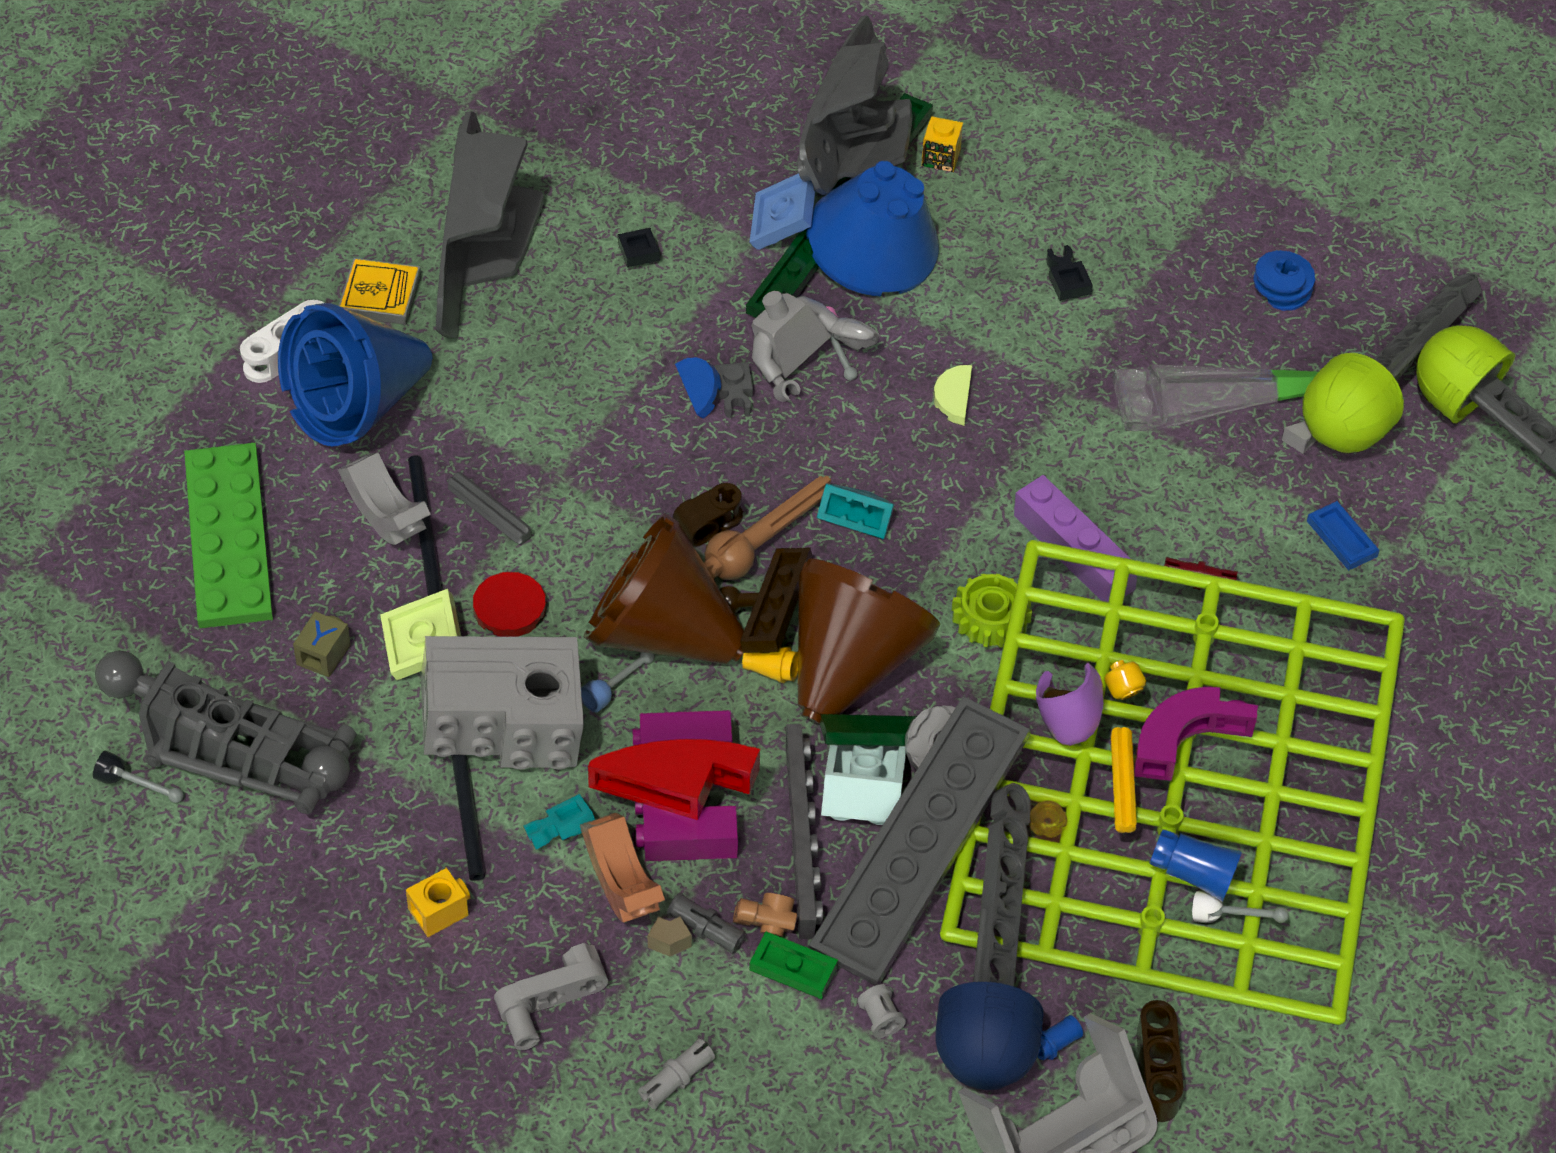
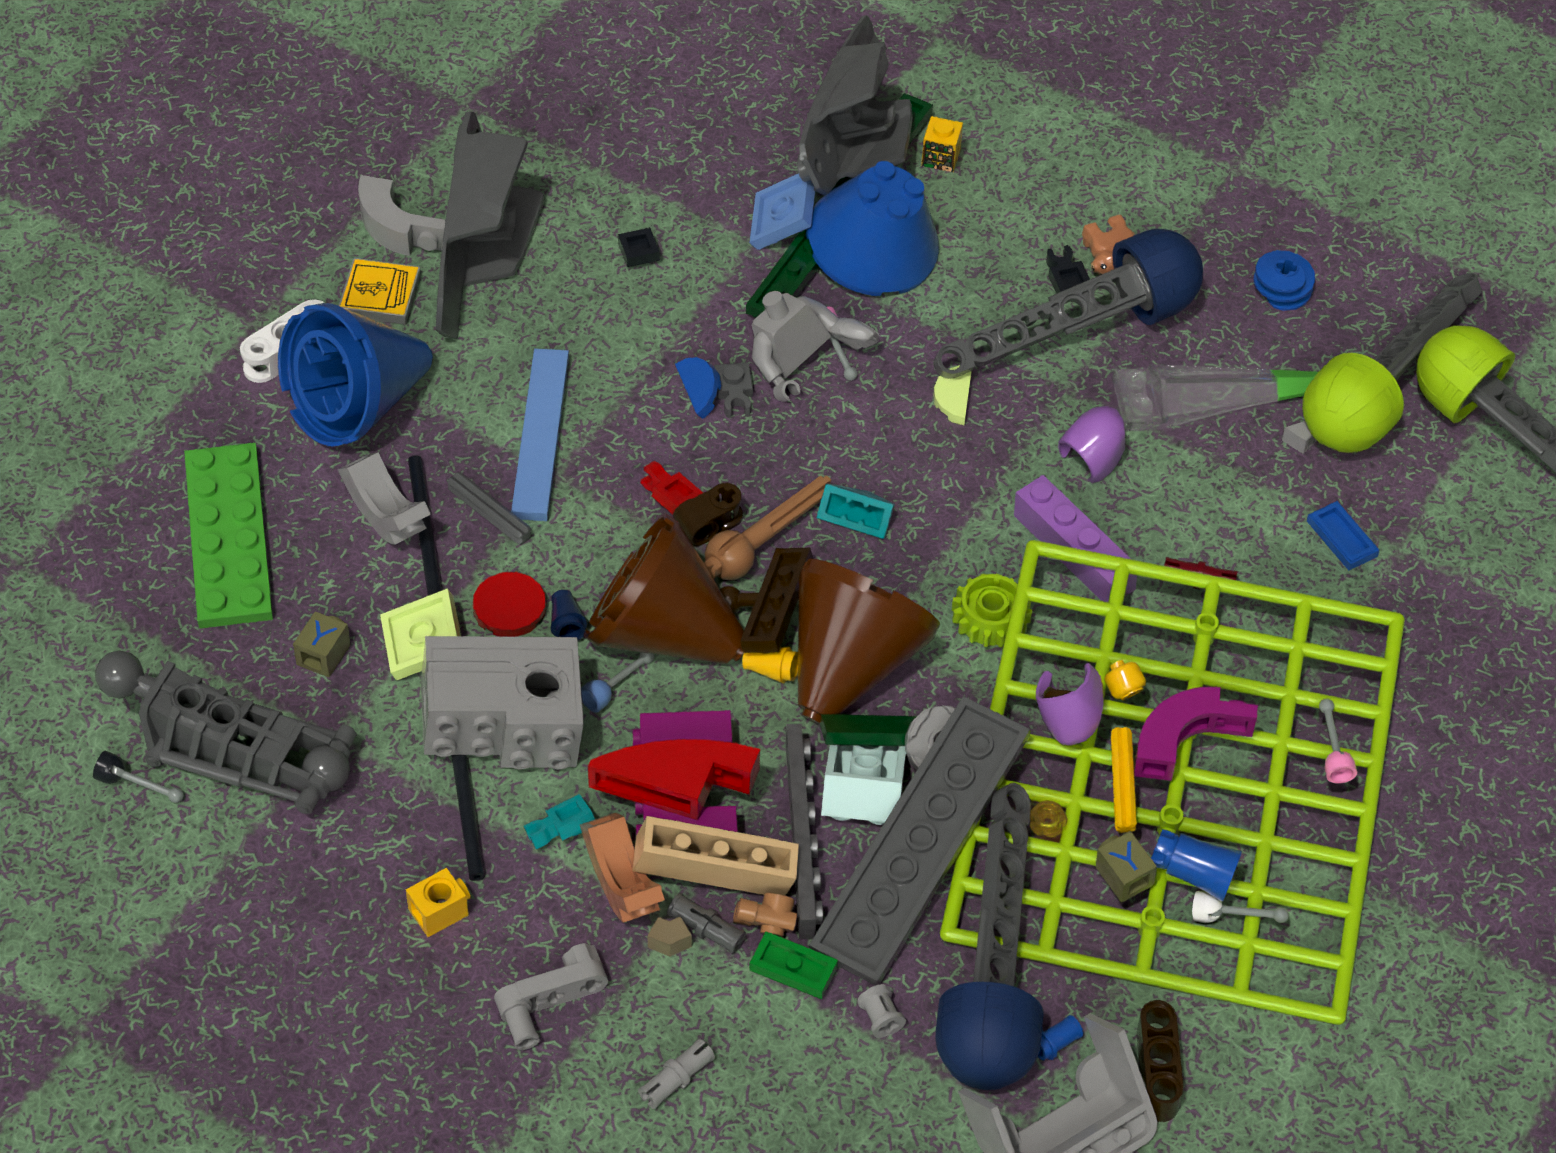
(393, 226): none -> light grey arch
(540, 434): none -> medium blue tile
(566, 616): none -> dark blue cone
(668, 489): none -> red plate
(715, 857): none -> tan brick
(1098, 439): none -> medium lavender piece
(1103, 242): none -> nougat animal
(1125, 866): none -> olive brick
(1153, 275): none -> piece
(1338, 765): none -> bright pink hinge

